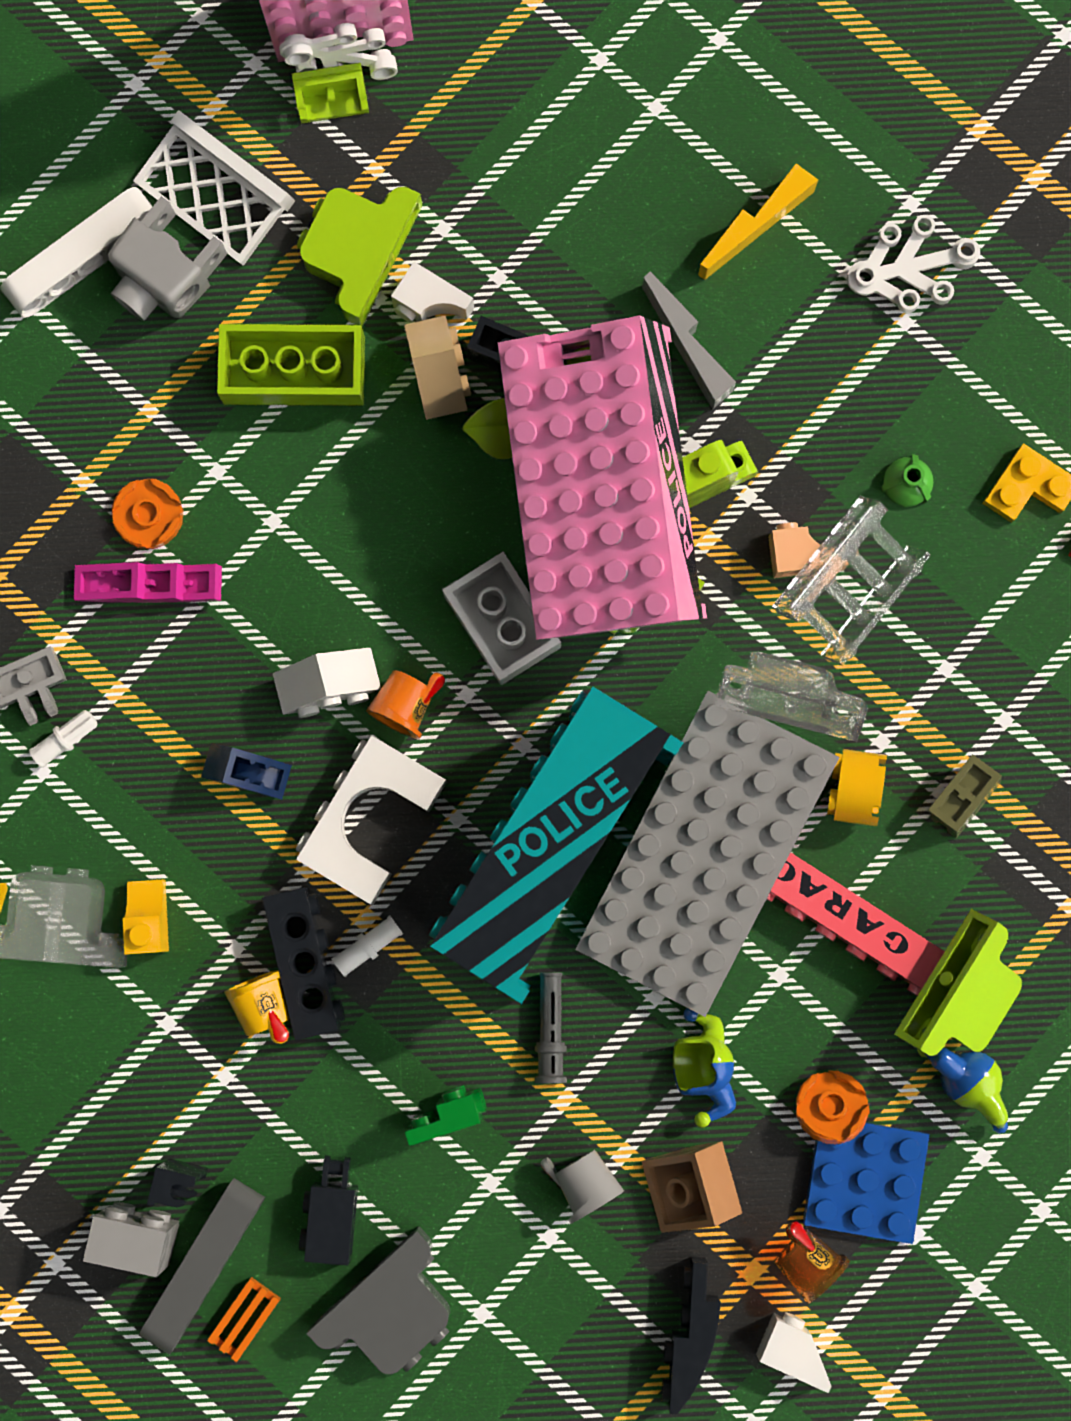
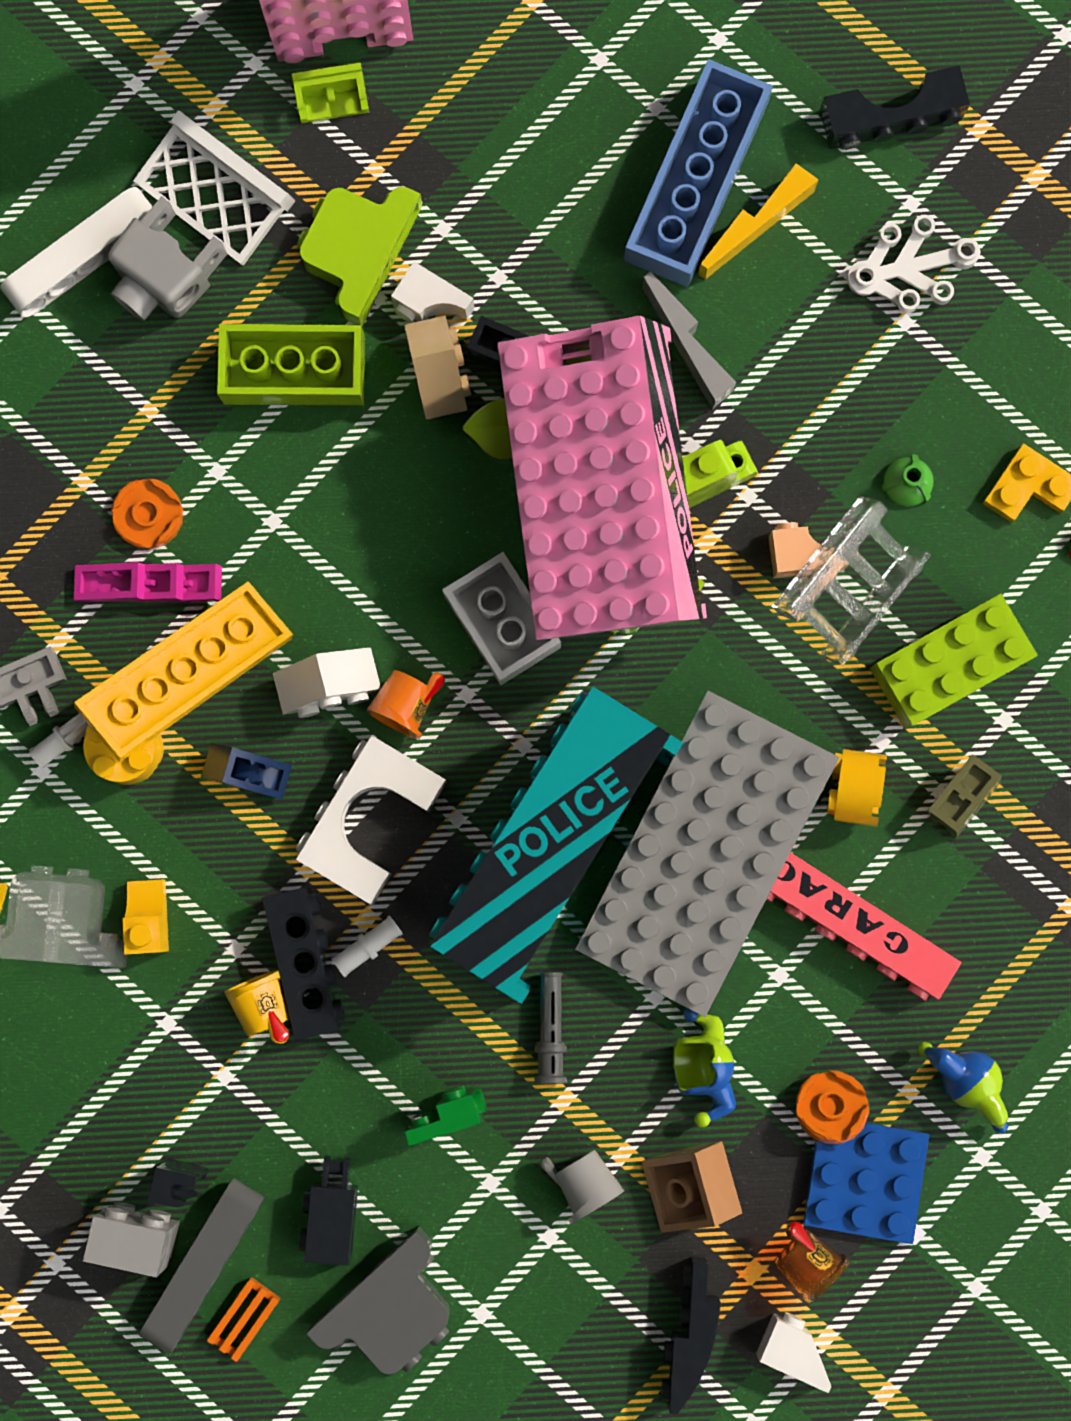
(132, 769): none -> yellow brick
(183, 671): none -> yellow plate
(302, 51): white plant -> none
(697, 173): none -> medium blue brick
(791, 695): clear brick -> none
(853, 119): none -> black arch
(953, 661): none -> lime brick
(965, 991): lime brick -> none

